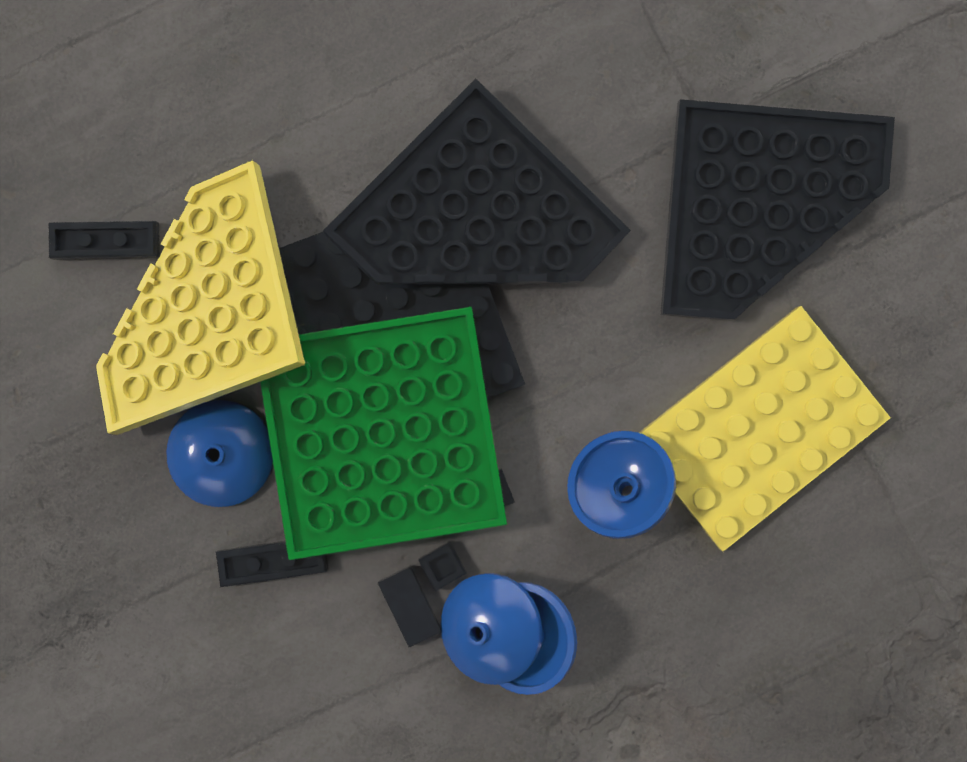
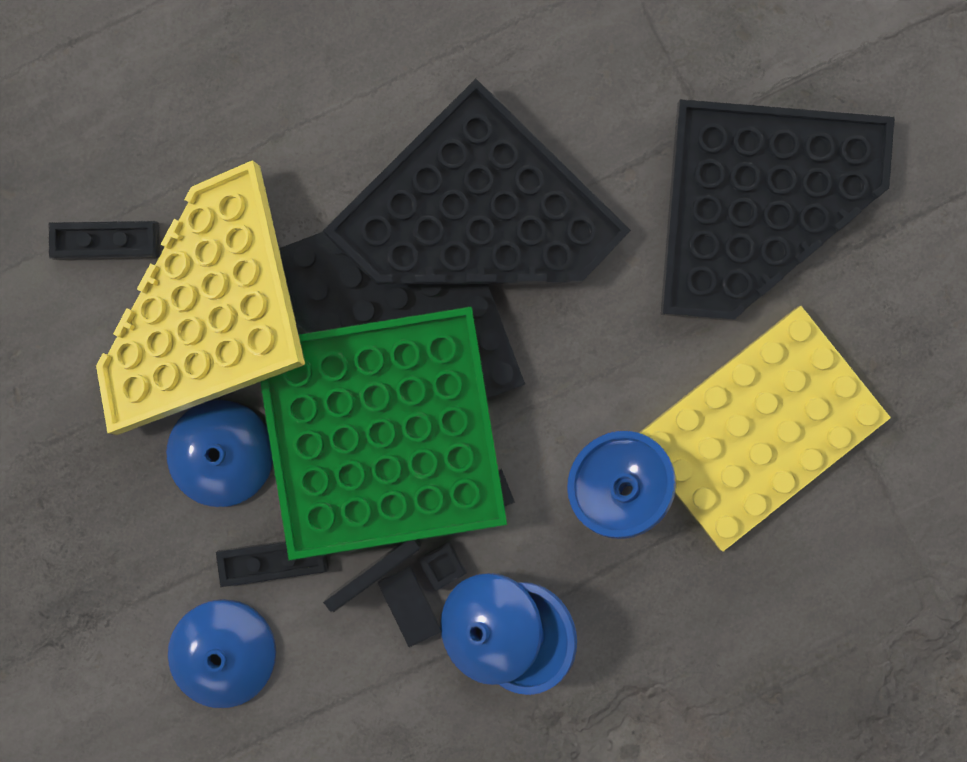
(235, 635): none -> blue dish
(371, 574): none -> black tile

